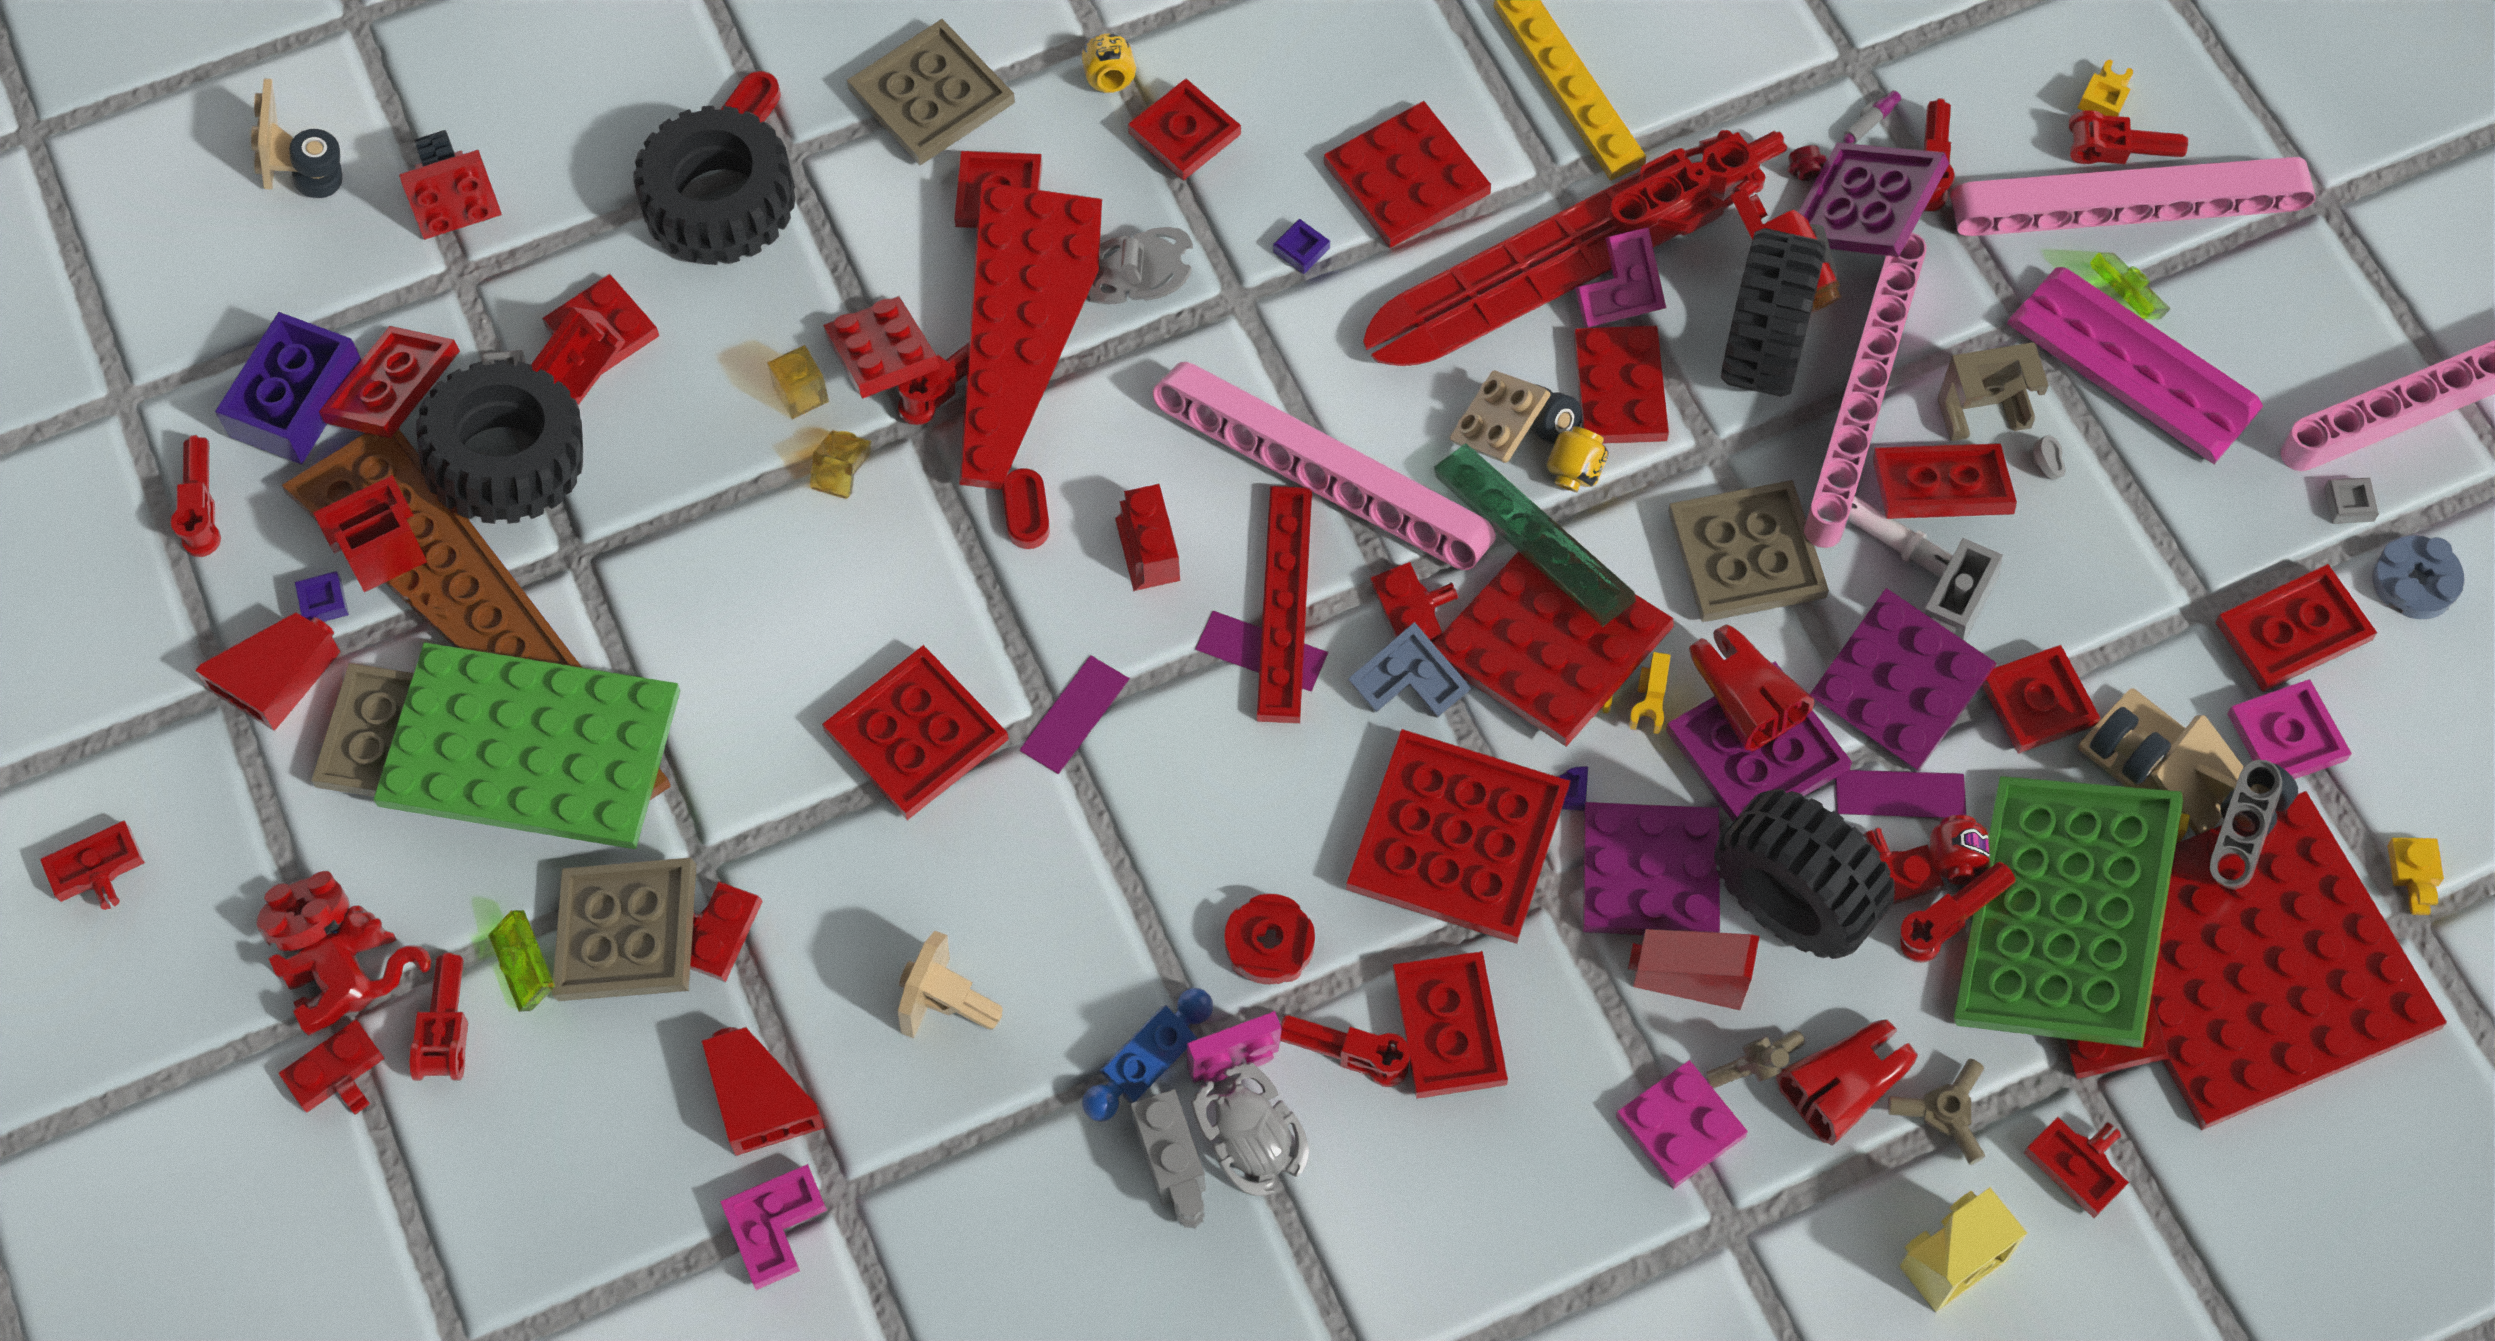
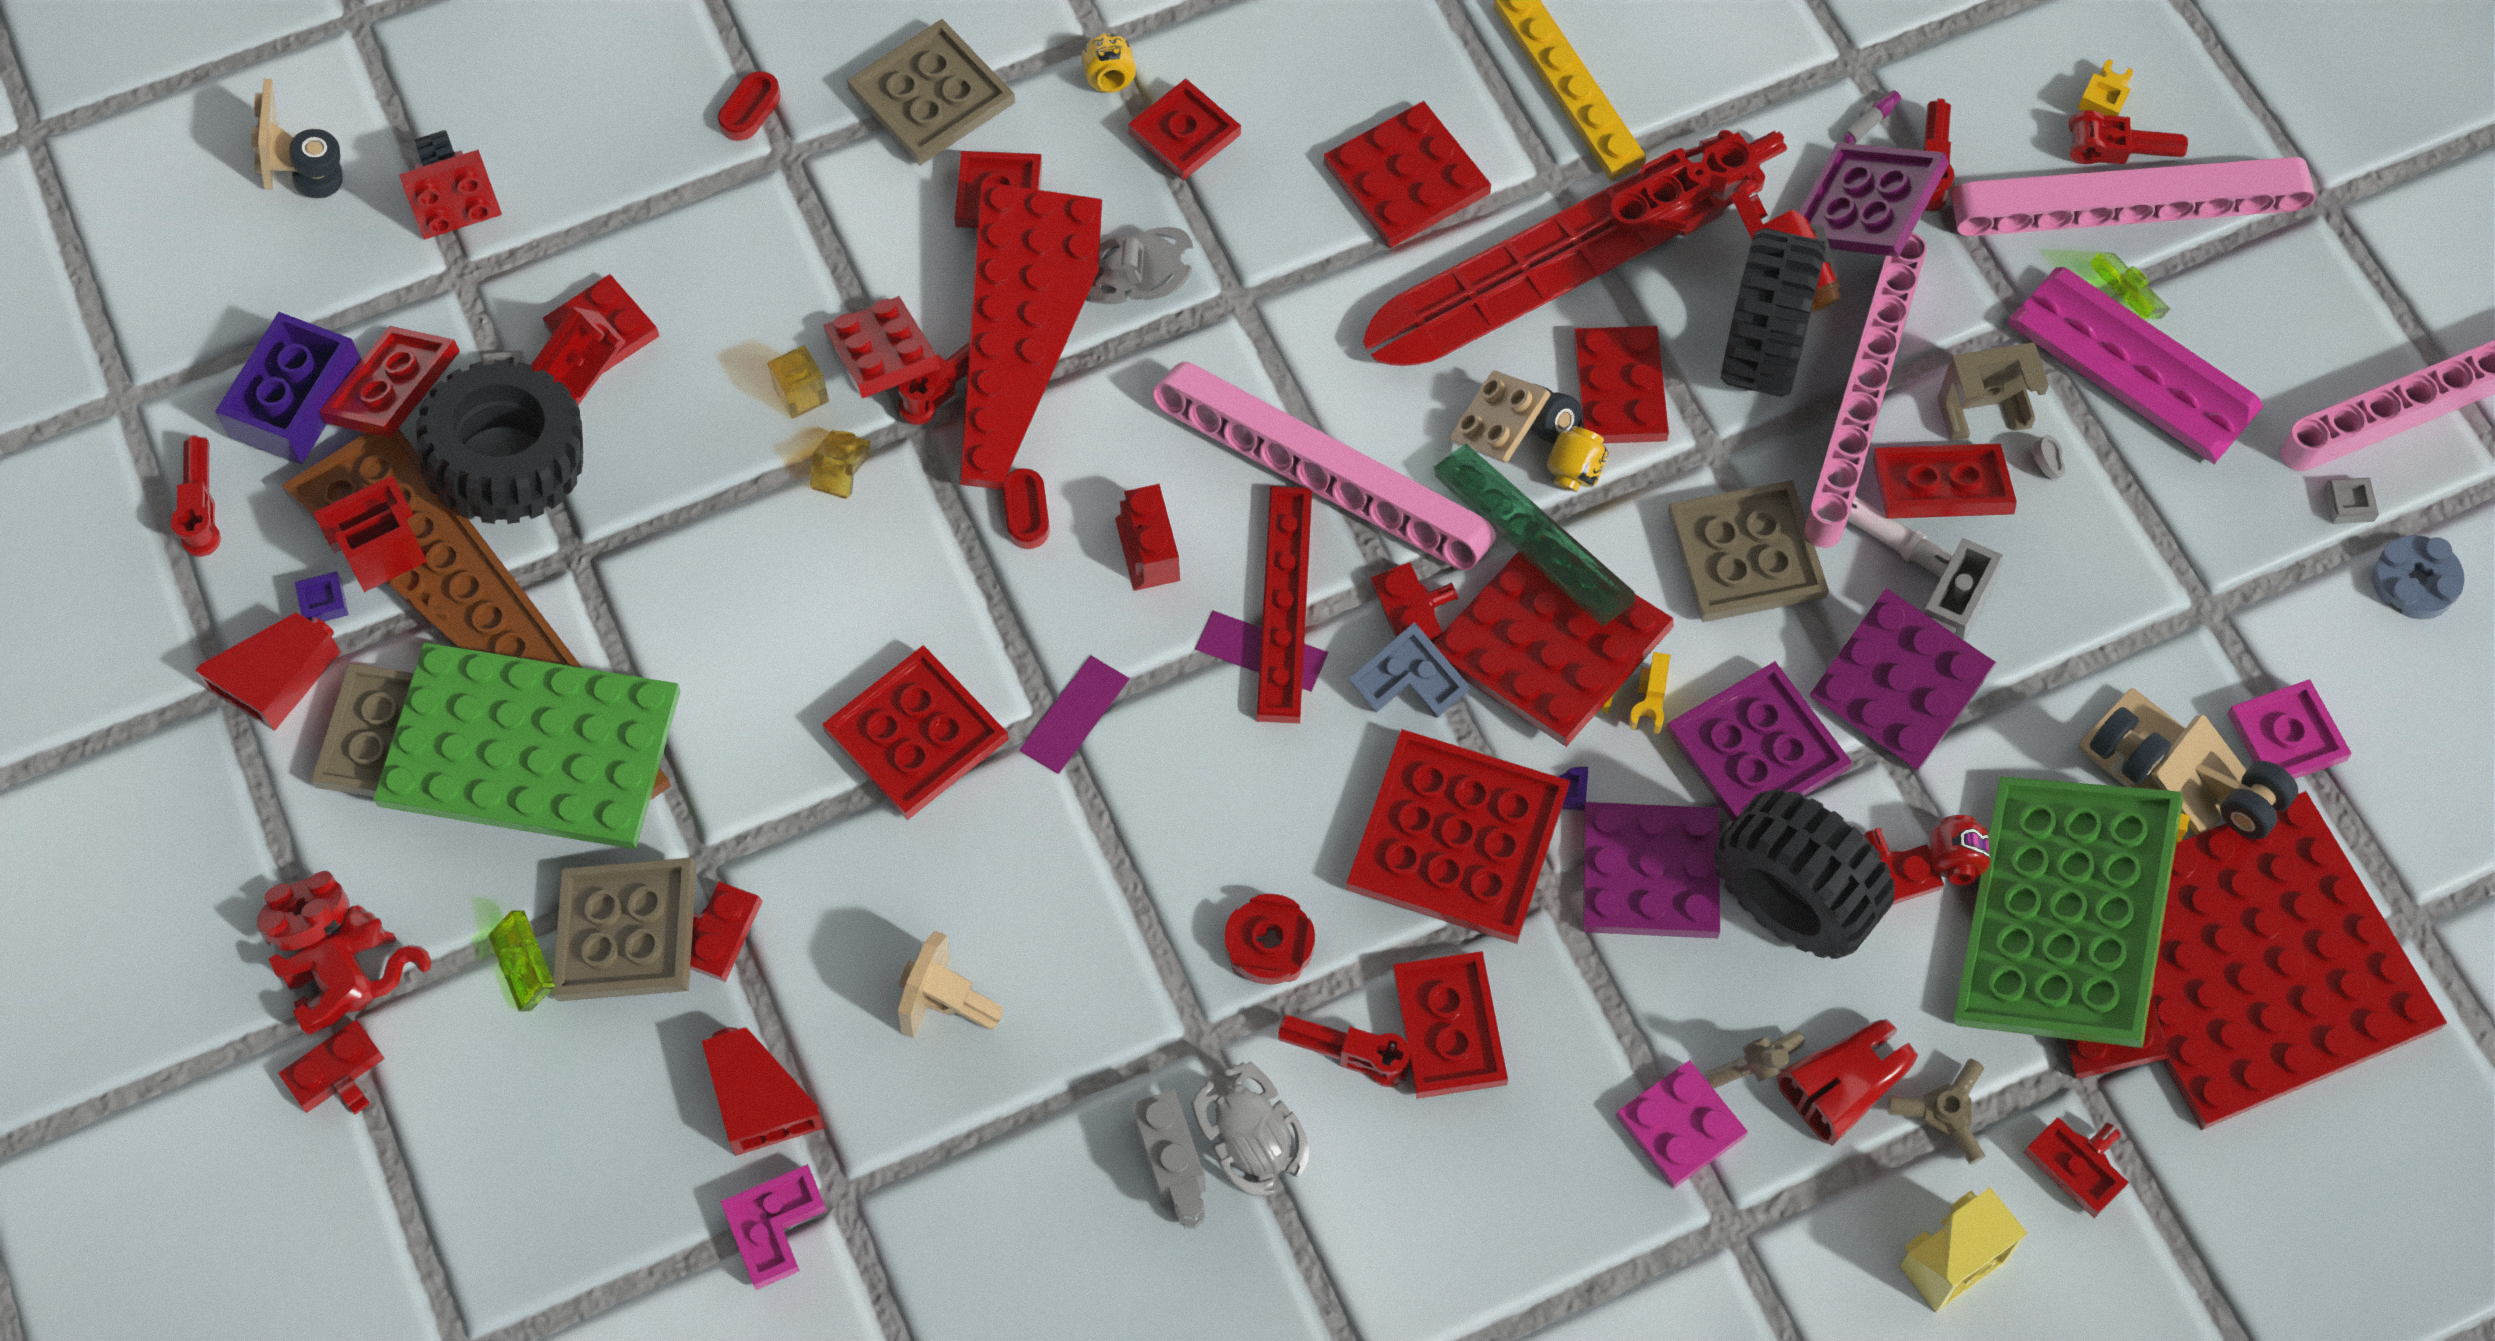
(93, 864): red plate -> none
(442, 1032): red connector -> none
(707, 143): black tyre -> none
(1147, 1054): blue plate -> none
(1245, 1042): dark pink plate -> none
(1301, 246): dark purple tile -> none
(1635, 283): dark pink plate -> none
(1695, 965): red slope -> none
(1749, 688): red piece -> none
(1806, 162): dark red plate -> none
(1901, 794): magenta sticker -> none
(1949, 913): red connector -> none
(2040, 699): red plate -> none
(2246, 847): light grey beam -> none
(2295, 627): red plate -> none
(2419, 867): yellow plate -> none

